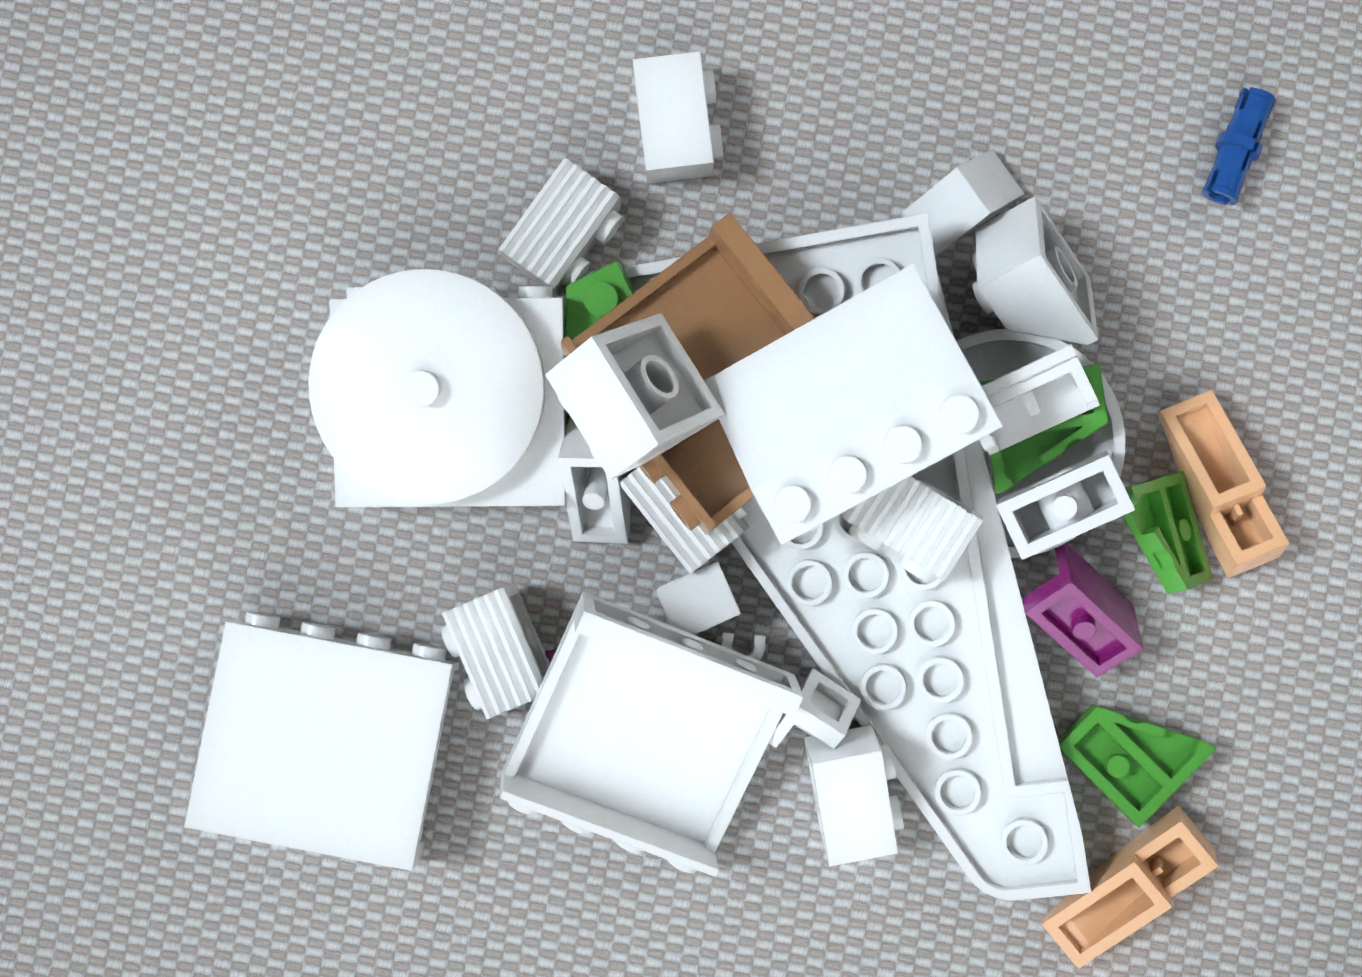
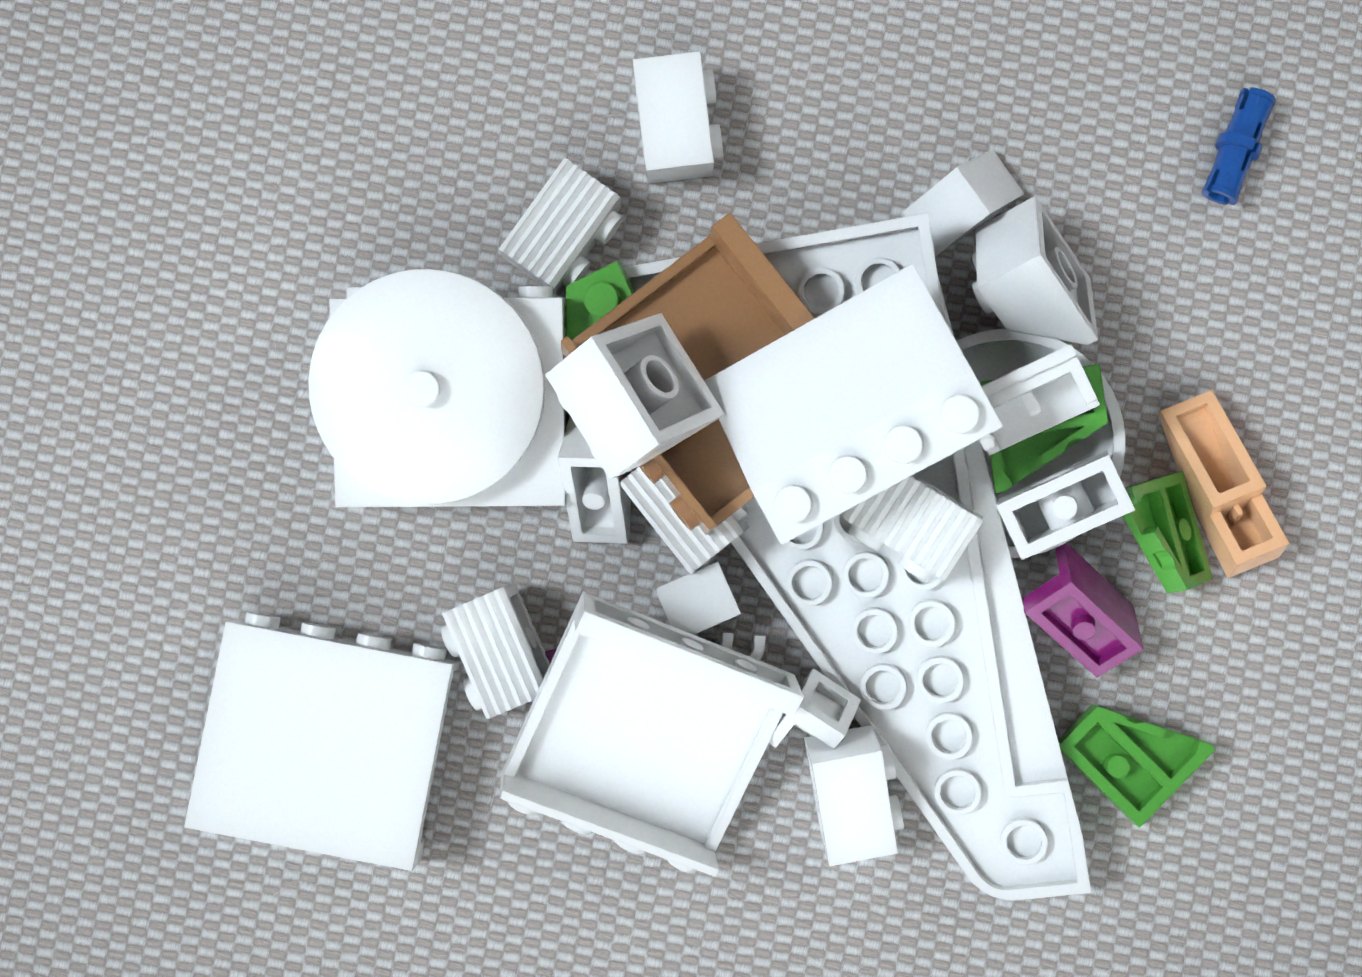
(1132, 887): light nougat slope -> none

